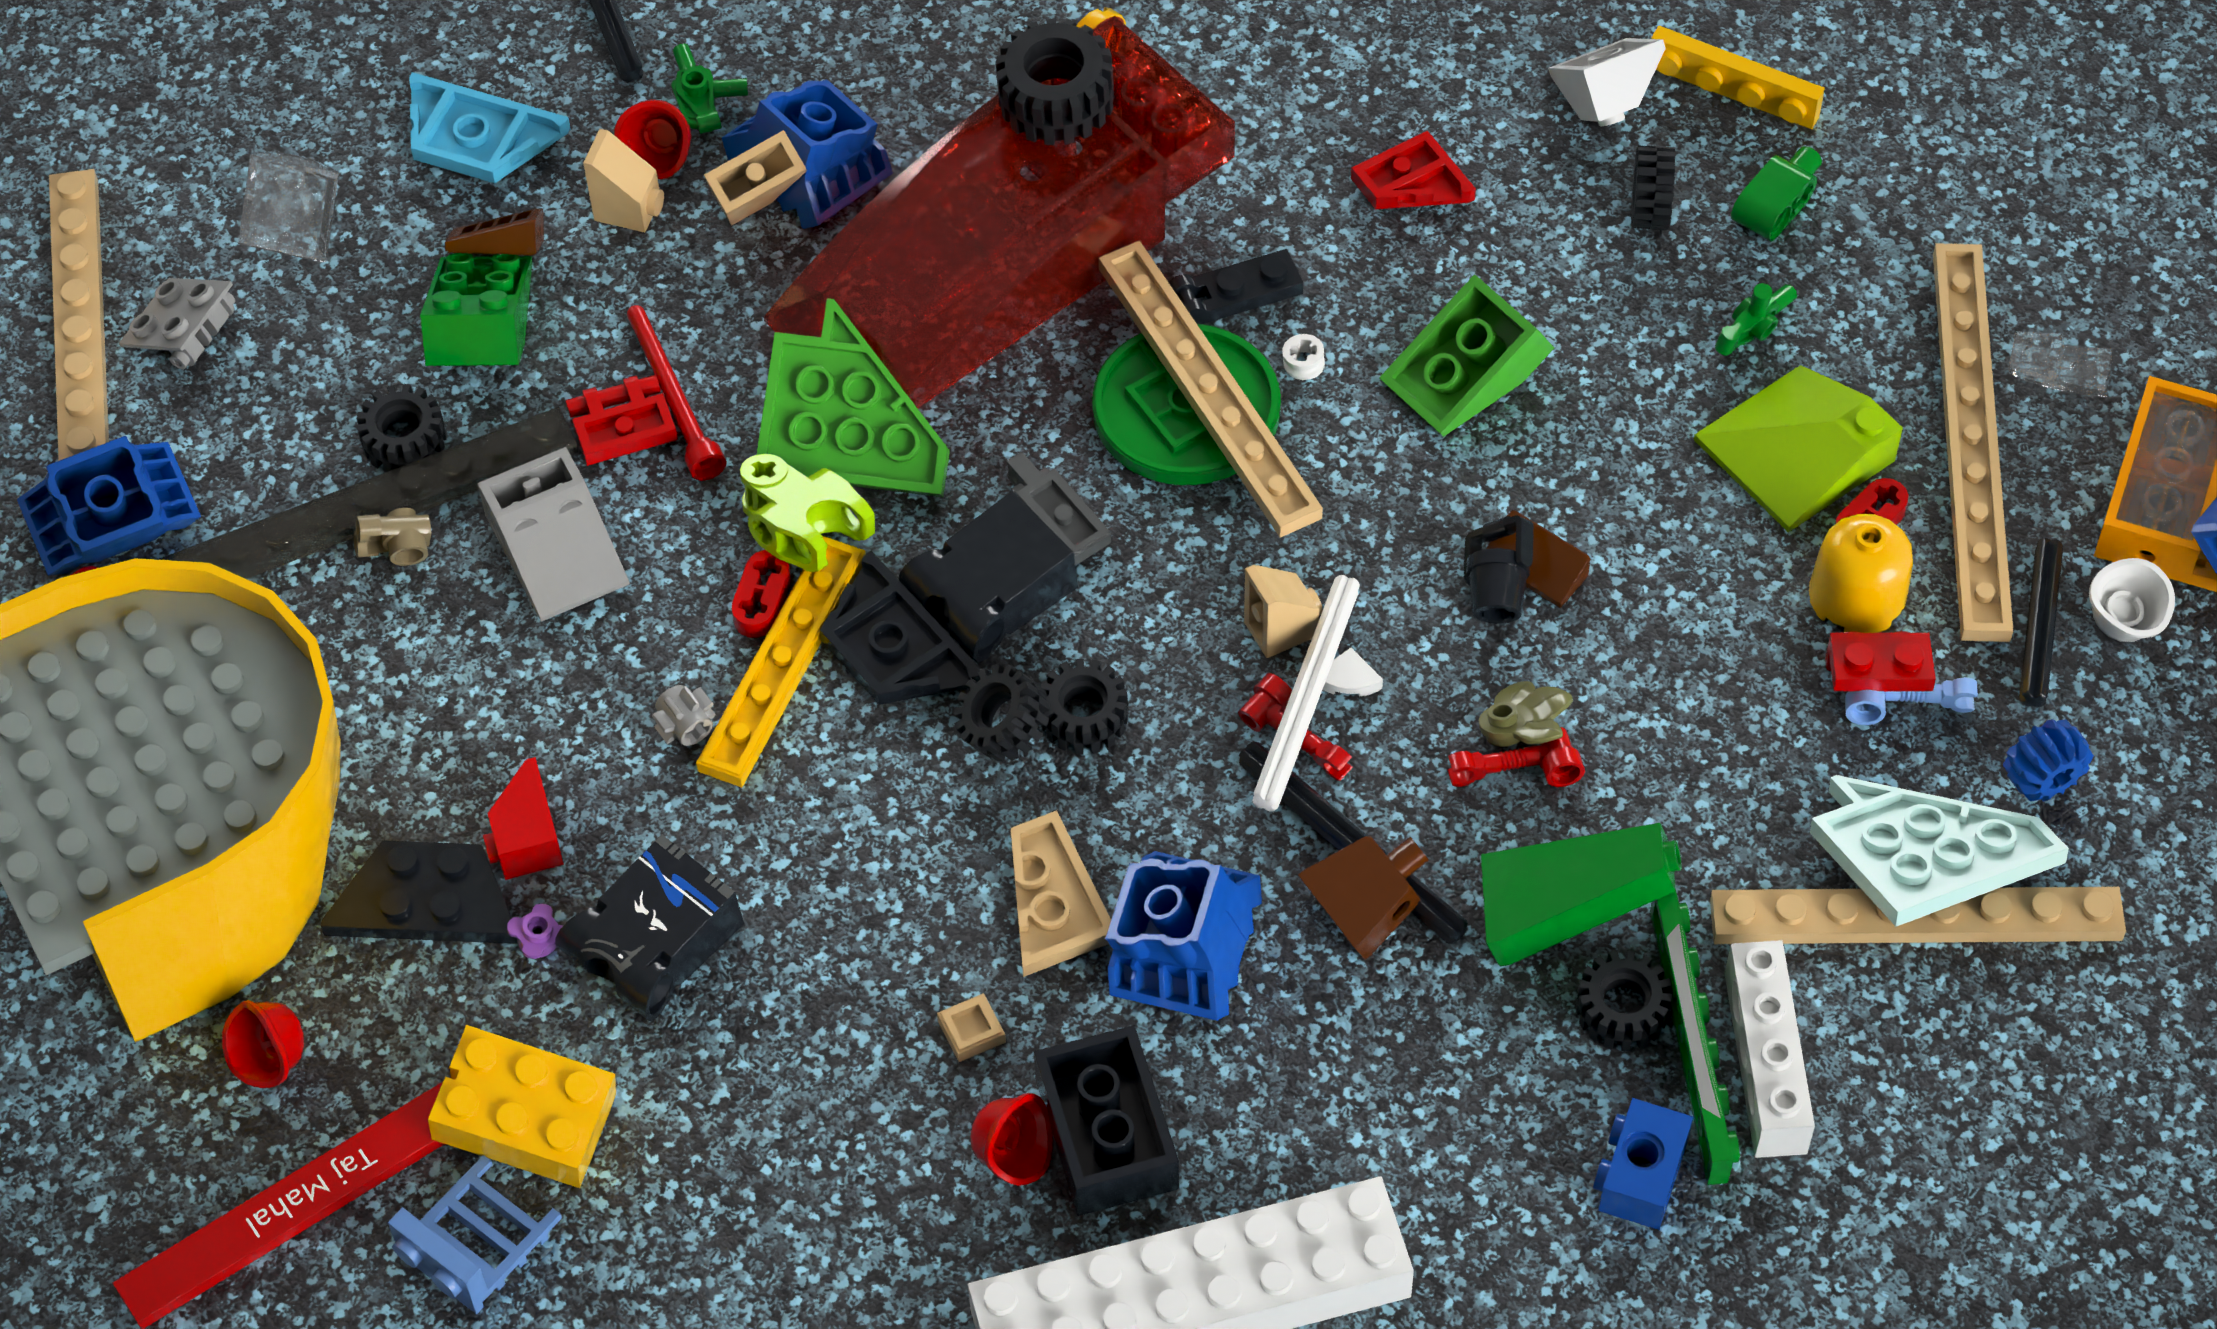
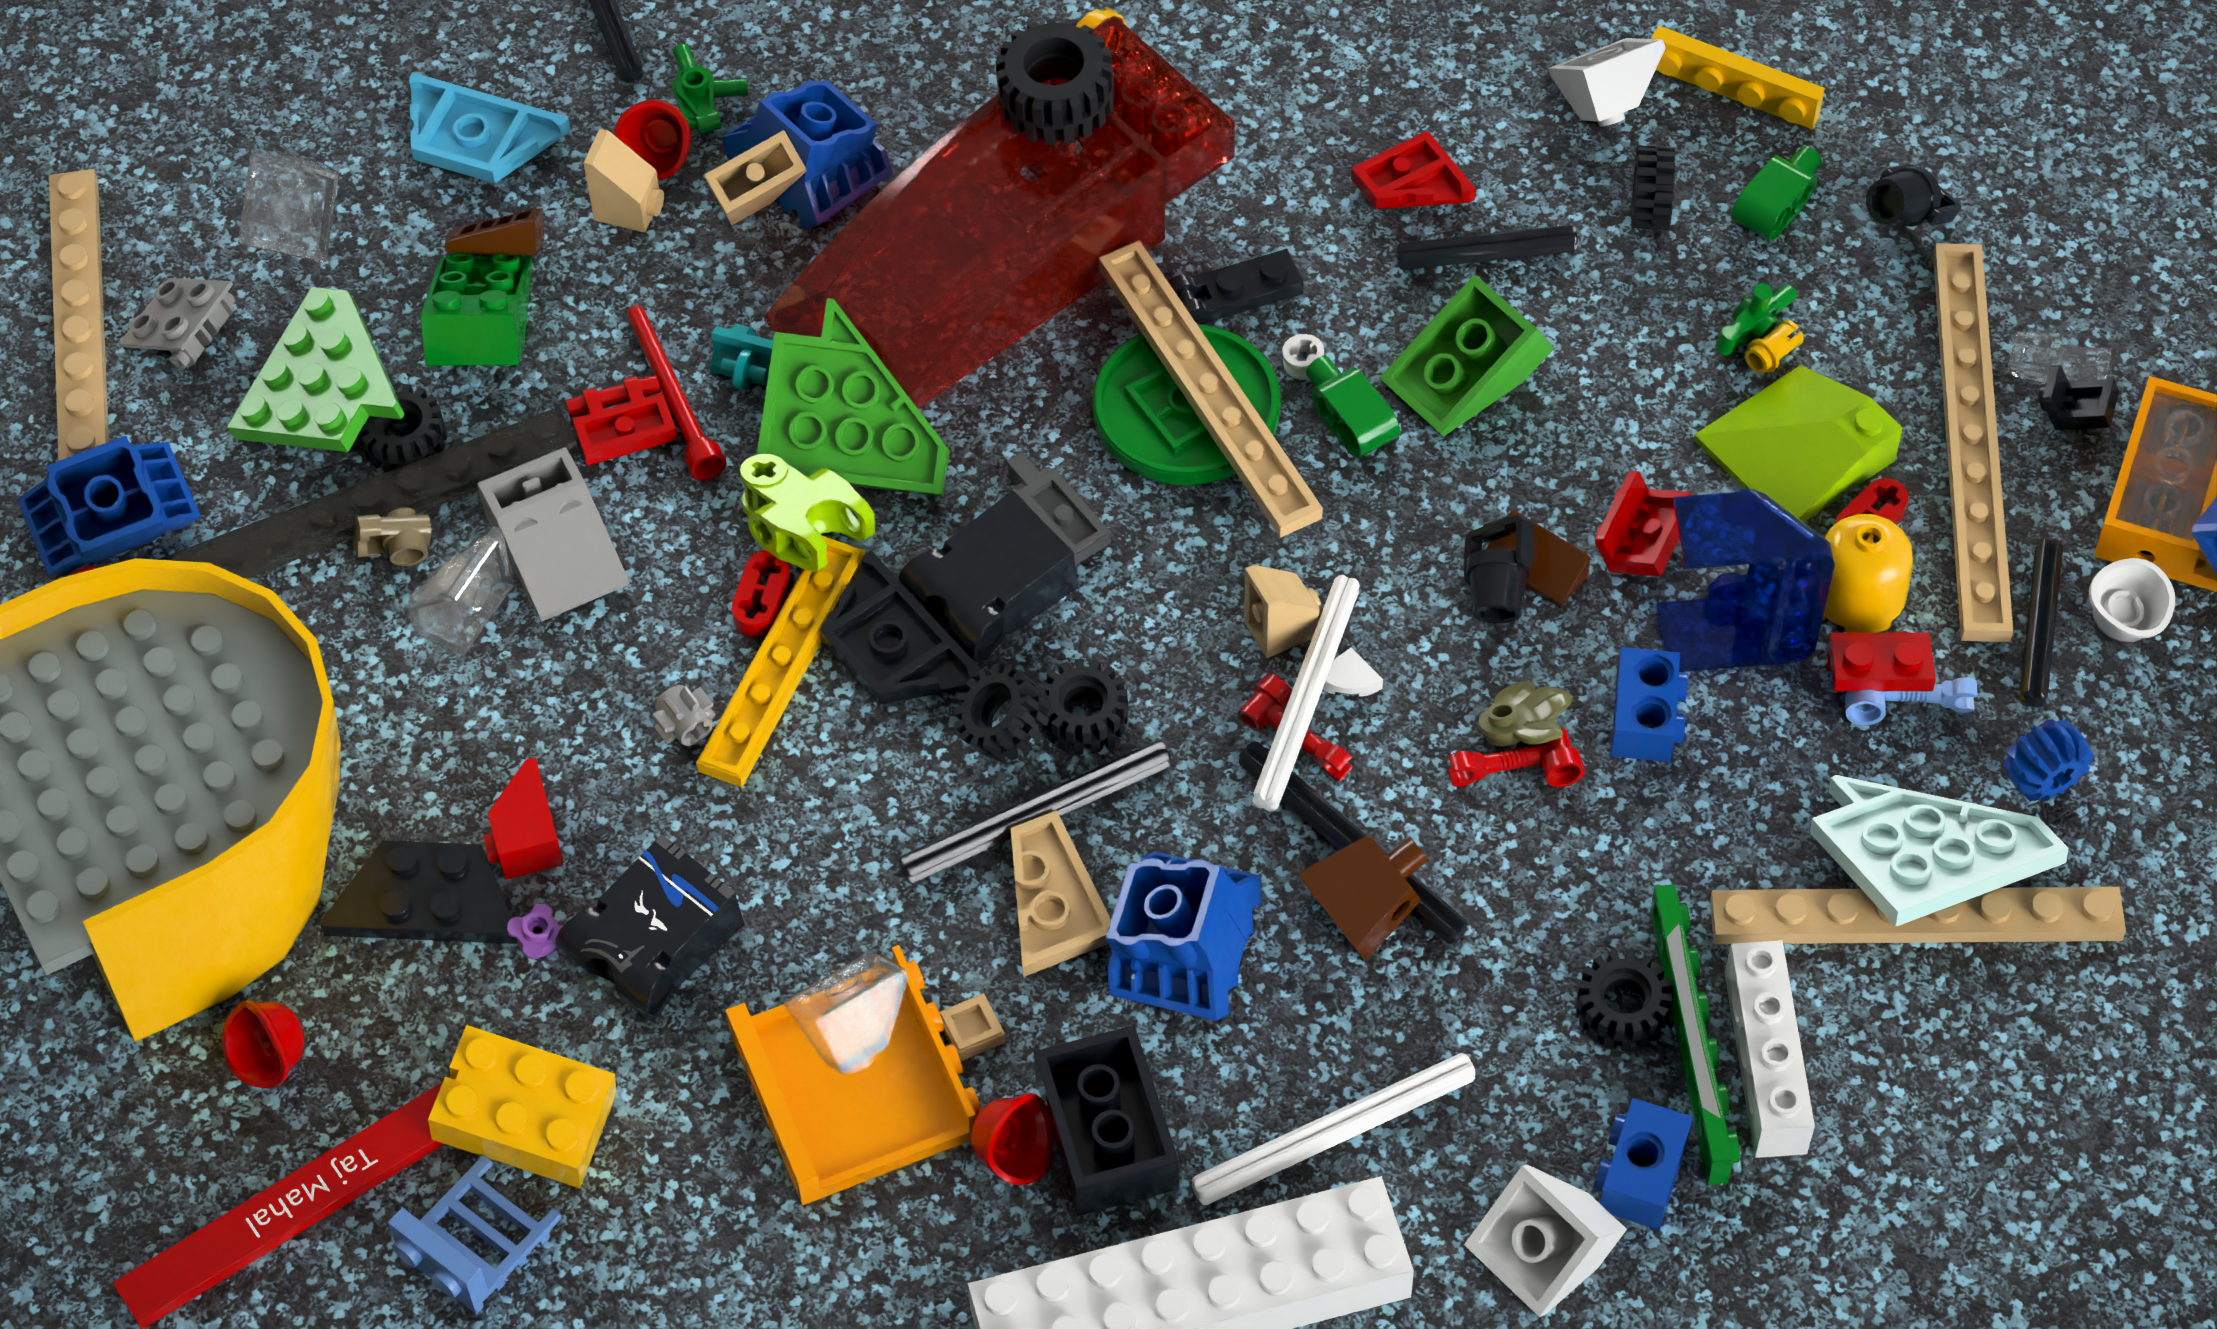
(318, 380): none -> wing
(463, 593): none -> clear slope
(741, 355): none -> teal hips
(851, 1011): none -> clear slope
(862, 1123): none -> light orange panel
(1063, 798): none -> axle
(1333, 1129): none -> white axle
(1351, 407): none -> green piece
(1487, 247): none -> black axle
(1544, 1238): none -> white slope
(1572, 885): green slope -> none
(1639, 528): none -> red bracket
(1646, 704): none -> blue brick
(1752, 616): none -> clear blue windscreen
(1765, 353): none -> yellow pin
(1910, 198): none -> black piece
(2077, 403): none -> black bracket

